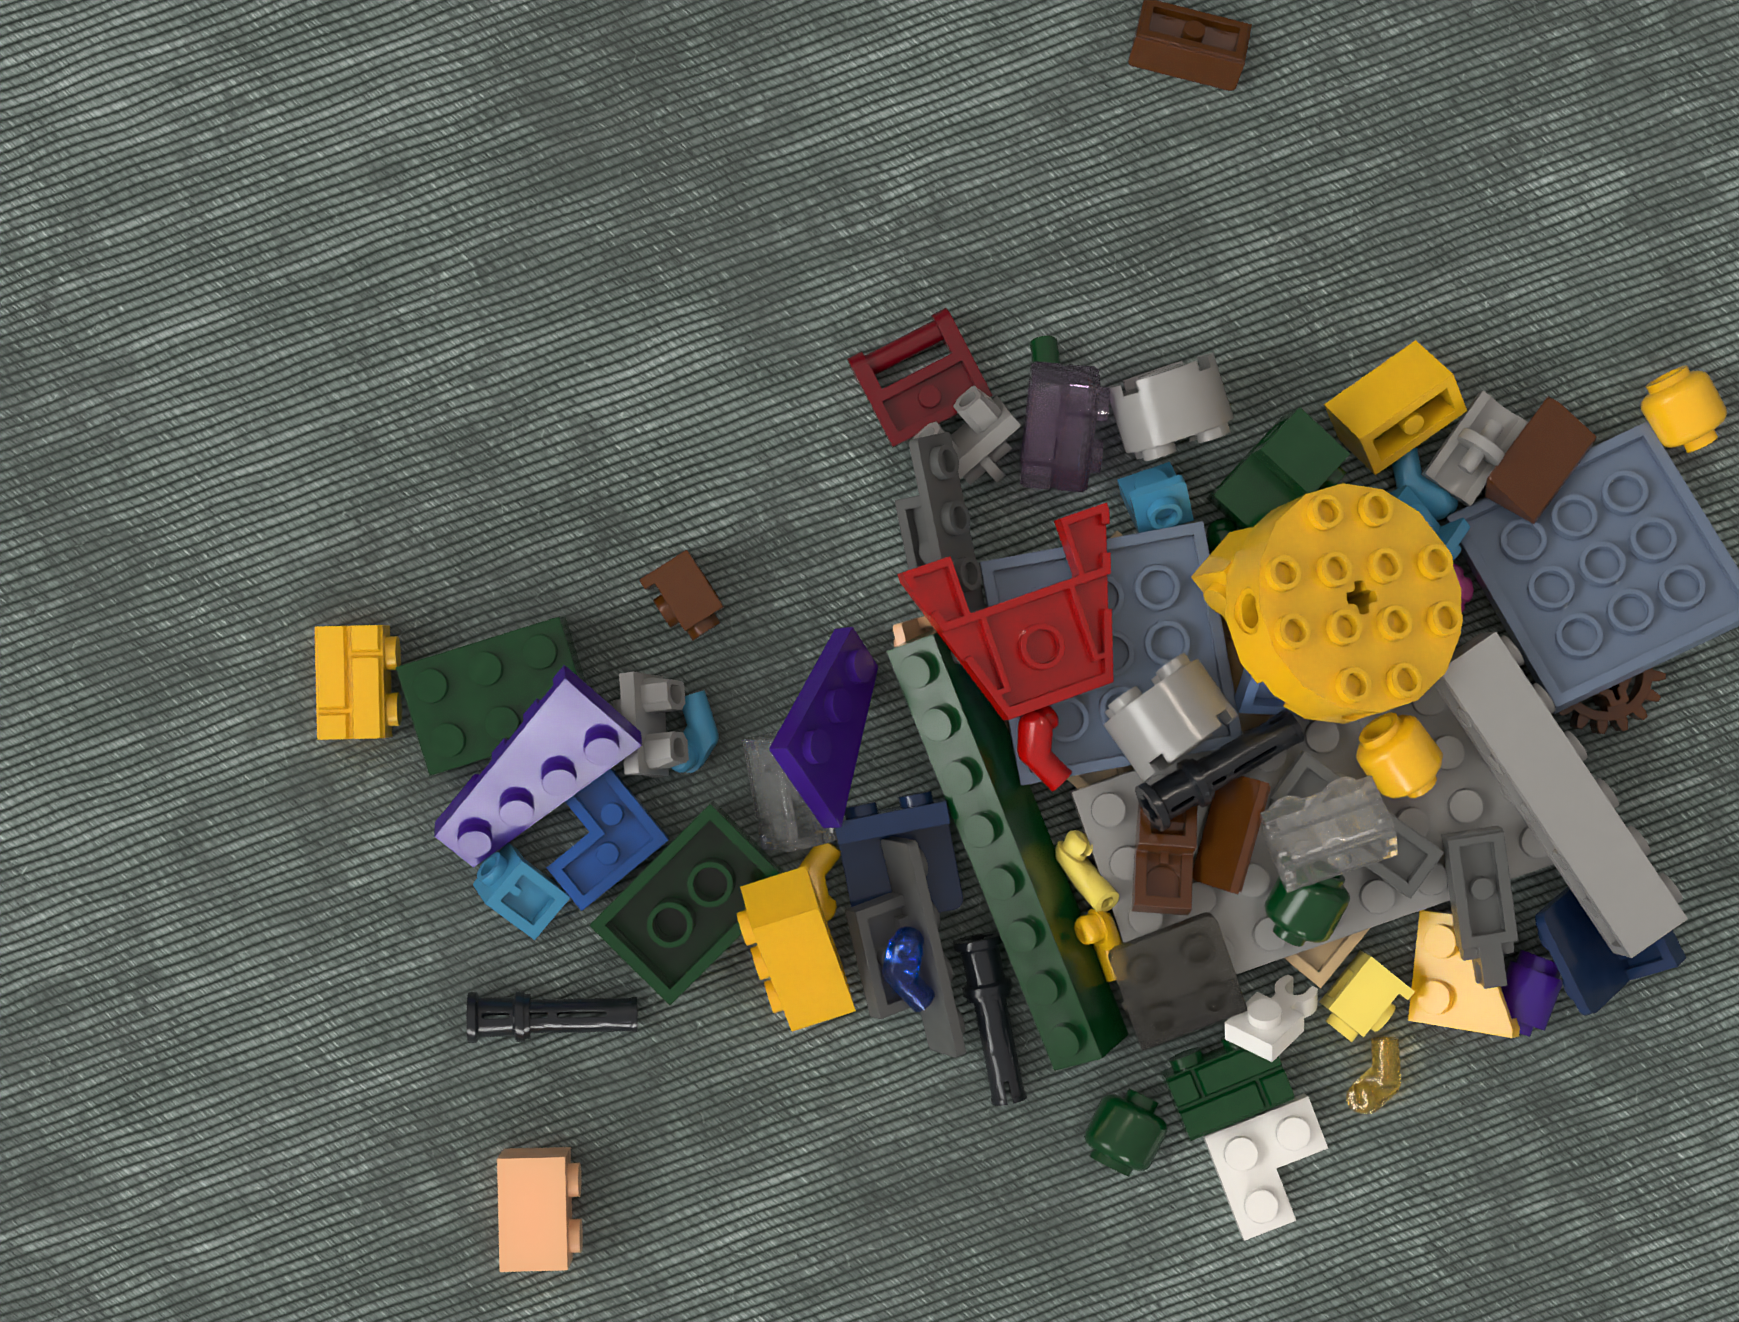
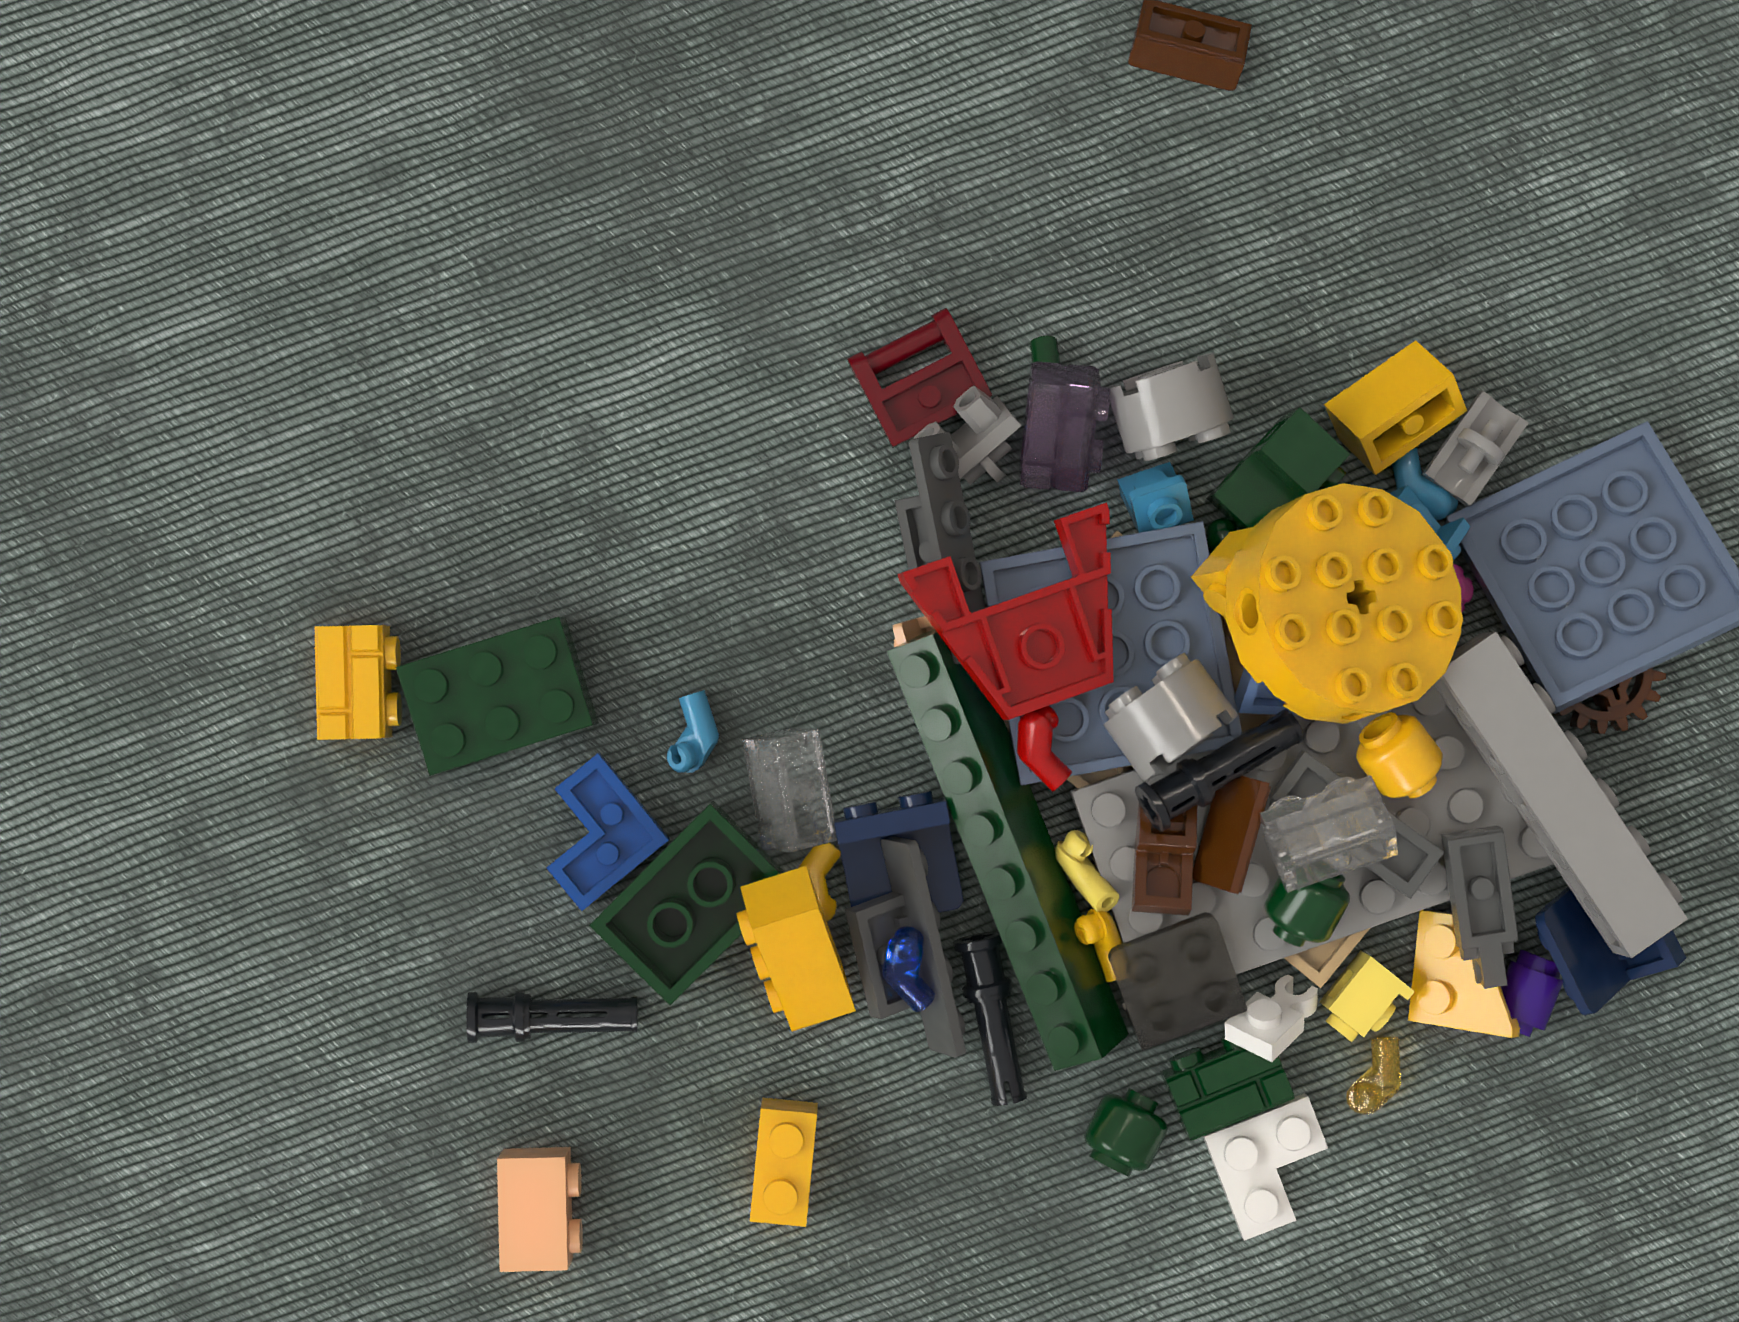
(519, 891): dark azure bracket -> none
(549, 758): wing -> none
(644, 704): light grey hips -> none
(685, 595): reddish brown brick -> none
(783, 1162): none -> yellow brick
(826, 726): dark purple wing -> none
(1539, 461): reddish brown slope -> none
(1684, 408): yellow head -> none

